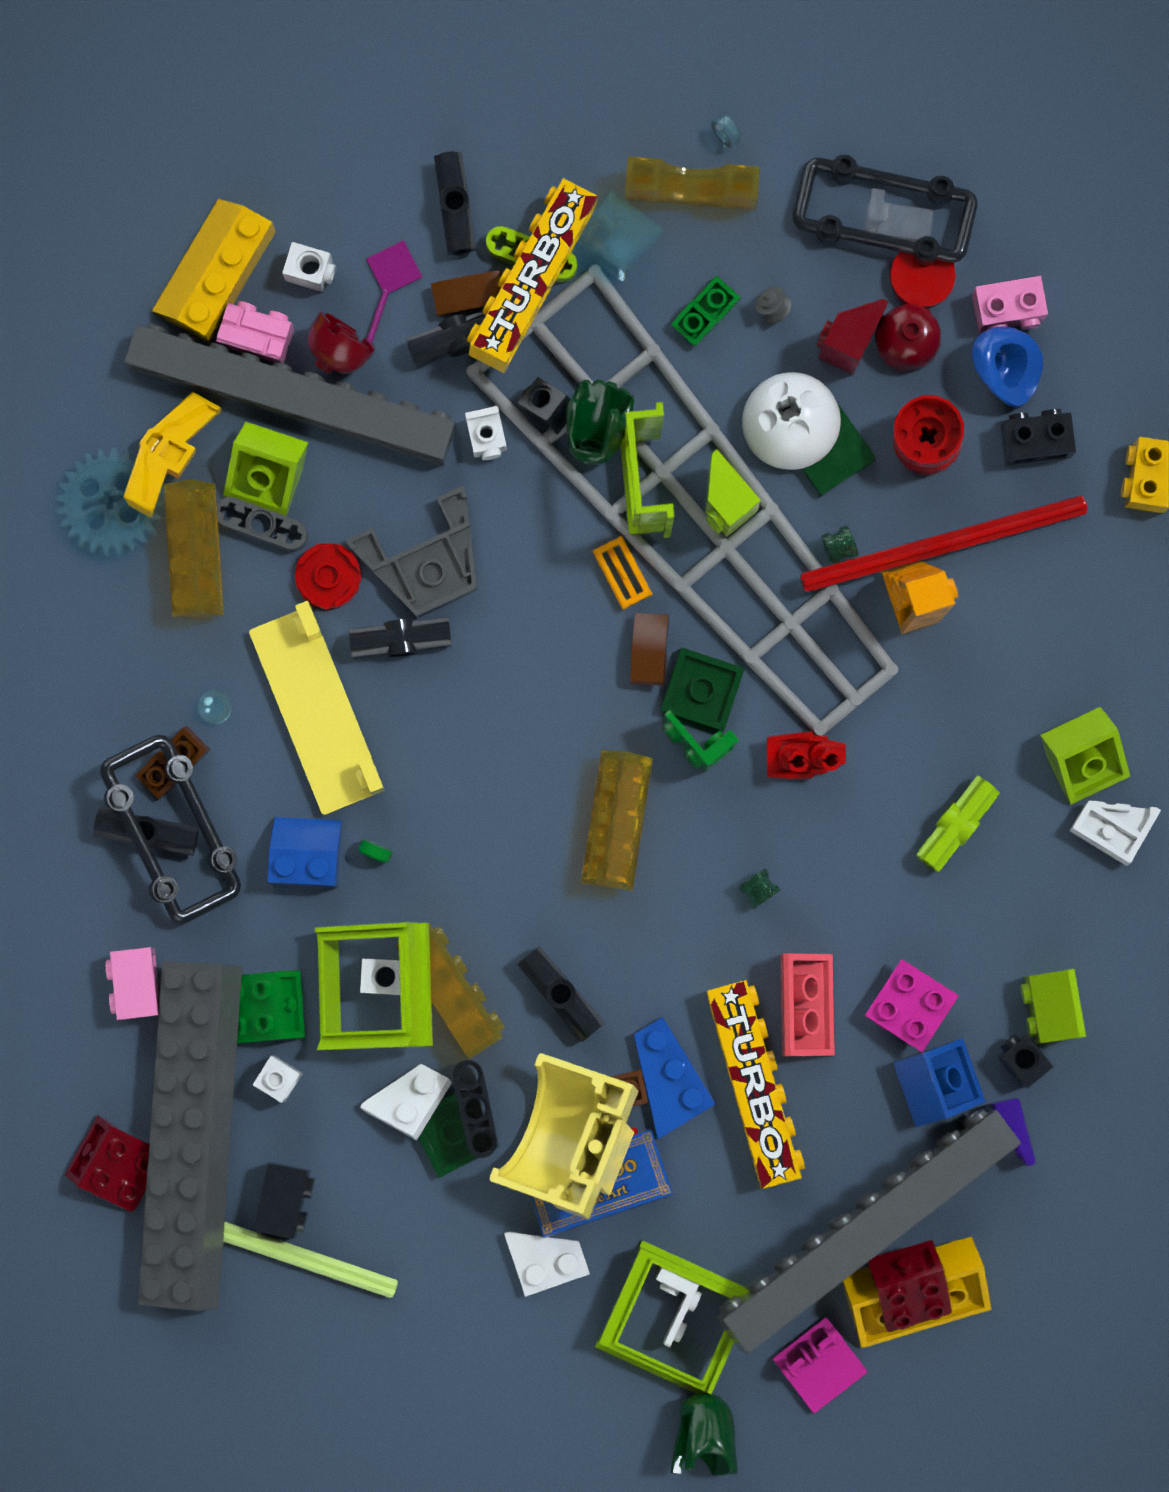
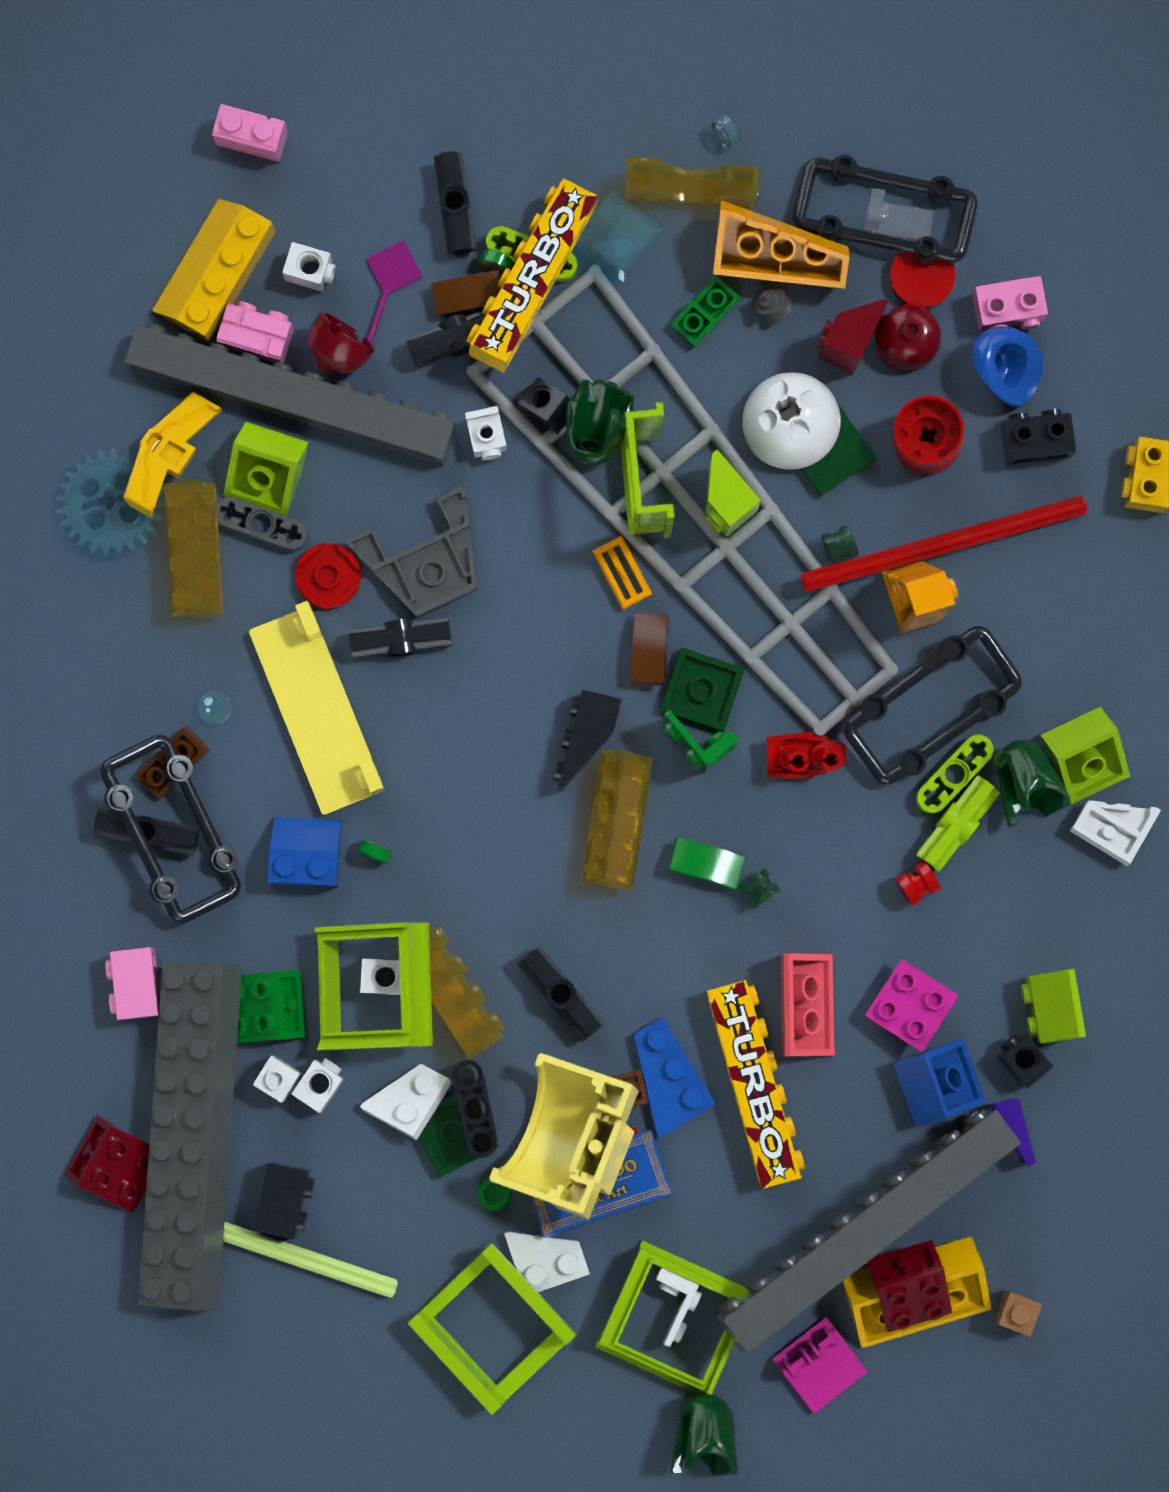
(249, 133): none -> bright pink brick
(304, 1090): none -> white brick
(458, 1360): none -> lime piece
(493, 1196): none -> green tile
(495, 260): none -> green tile
(592, 728): none -> black slope
(705, 863): none -> green slope
(774, 251): none -> light orange wedge
(875, 706): none -> black bar
(918, 883): none -> red wheel
(978, 762): none -> lime beam
(1017, 1312): none -> medium nougat brick
(1028, 780): none -> dark green hair

